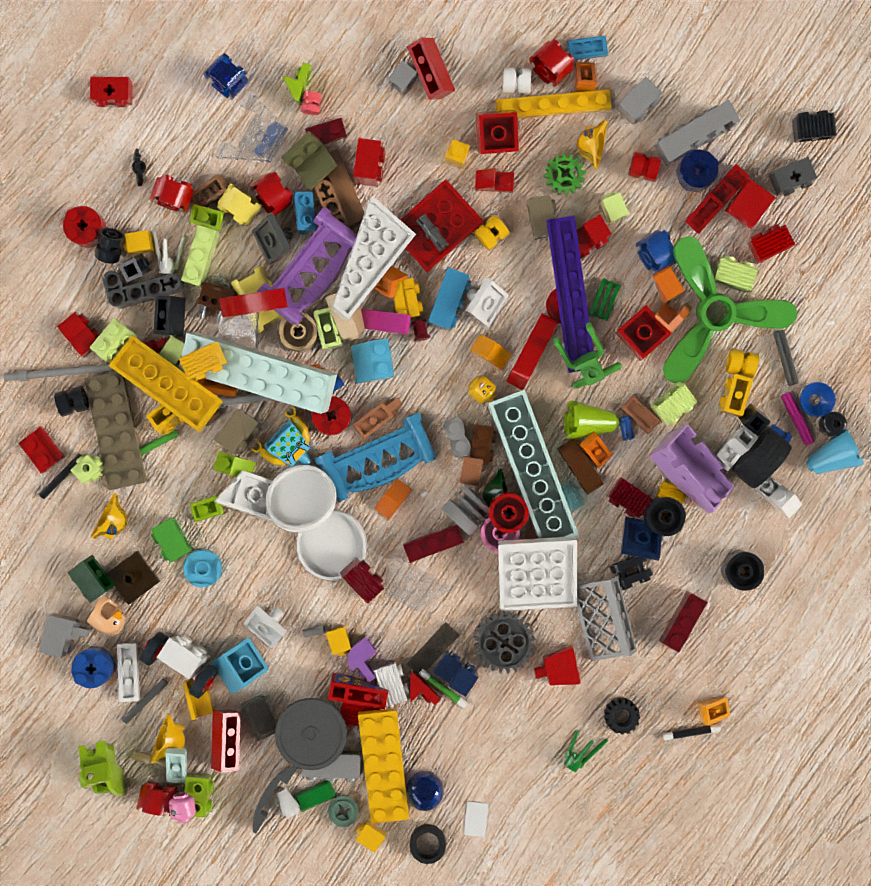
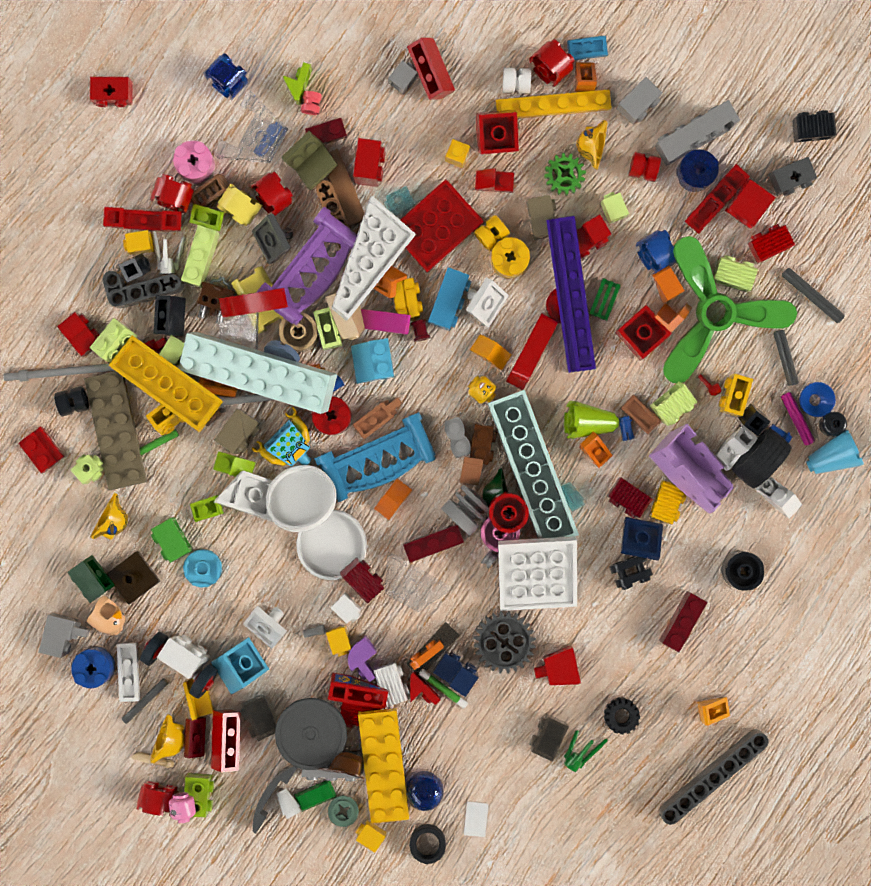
(59, 478): black bar -> none
(76, 219): red brick -> none
(103, 767): lime piece -> none
(109, 245): black wheel -> none
(138, 167): black piece -> none
(142, 220): none -> red slope
(176, 765): light aqua plate -> none
(184, 157): none -> bright pink brick
(195, 737): none -> dark red plate
(203, 361): yellow brick -> none
(284, 351): none -> sand blue tile
(304, 212): dark azure bracket -> none
(346, 608): none -> white brick
(346, 764): none -> reddish brown piece
(407, 201): none -> clear light blue brick
(420, 658): none -> orange plate
(432, 232): dark grey pin -> none
(489, 559): none -> light grey bush
(499, 260): none -> yellow brick
(549, 737): none -> clear smoke brick
(580, 466): reddish brown beam -> none
(588, 363): bright green piece -> none
(619, 619): light grey fence -> none
(675, 519): black brick -> none
(691, 732): black bar -> none
(709, 786): none -> dark grey beam
(712, 389): none -> red hand
(743, 363): yellow wheel -> none
(813, 295): none -> dark grey axle

